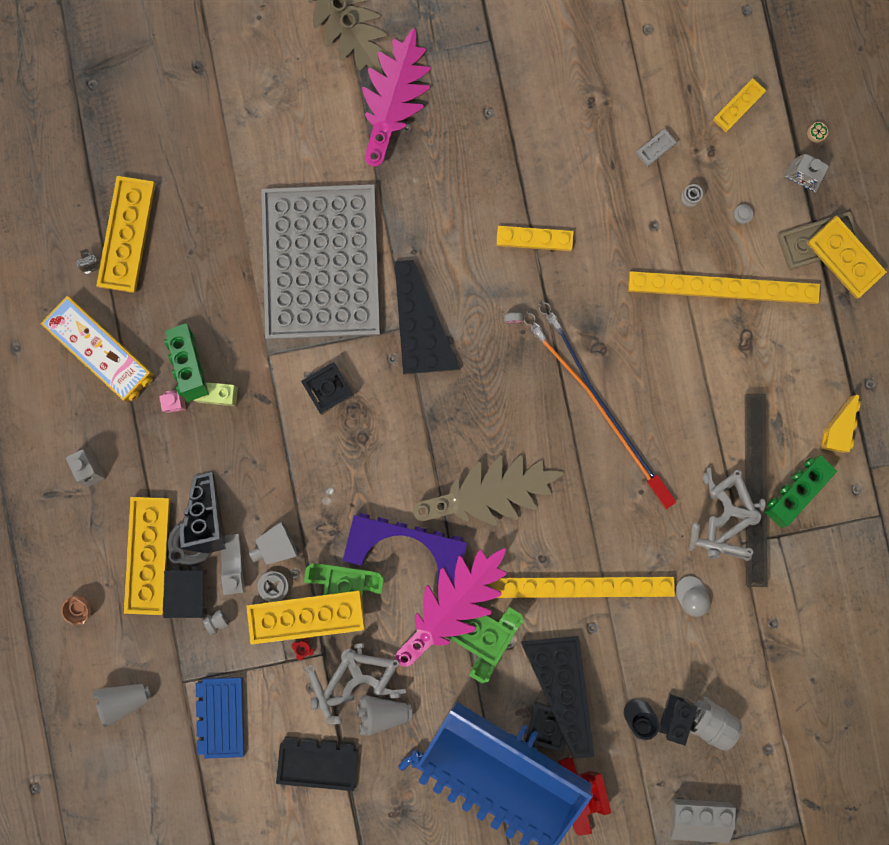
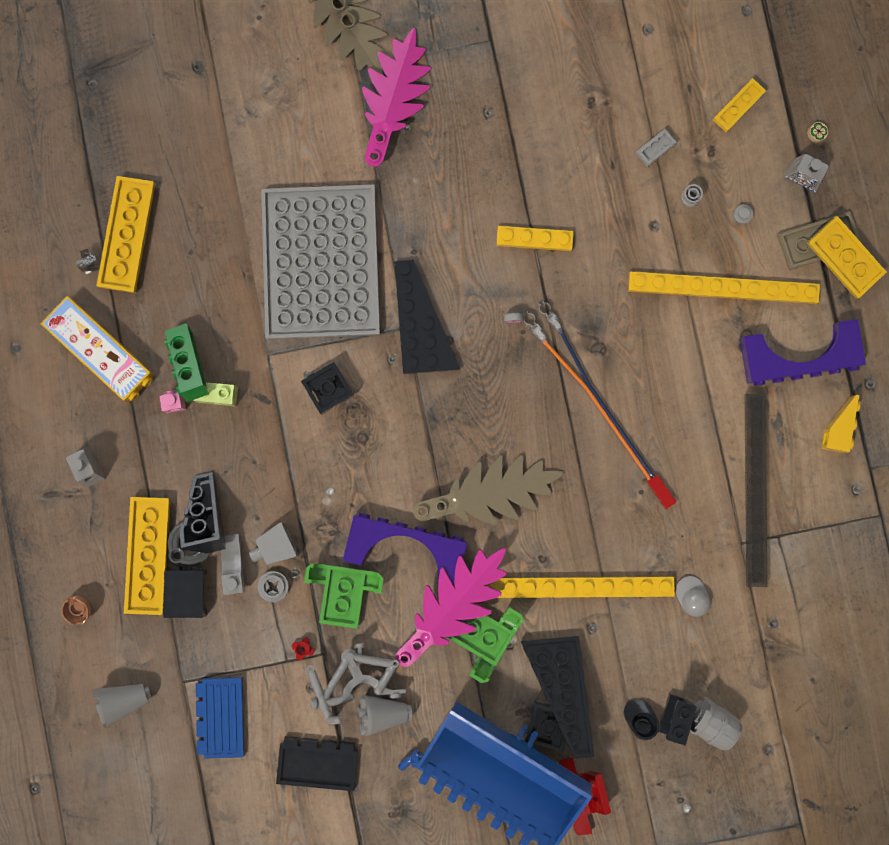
(216, 622): light grey wheel -> none
(306, 617): yellow plate -> none
(702, 820): light grey slope -> none
(750, 516): light grey piece -> none
(764, 365): none -> dark purple arch
(822, 474): green brick -> none

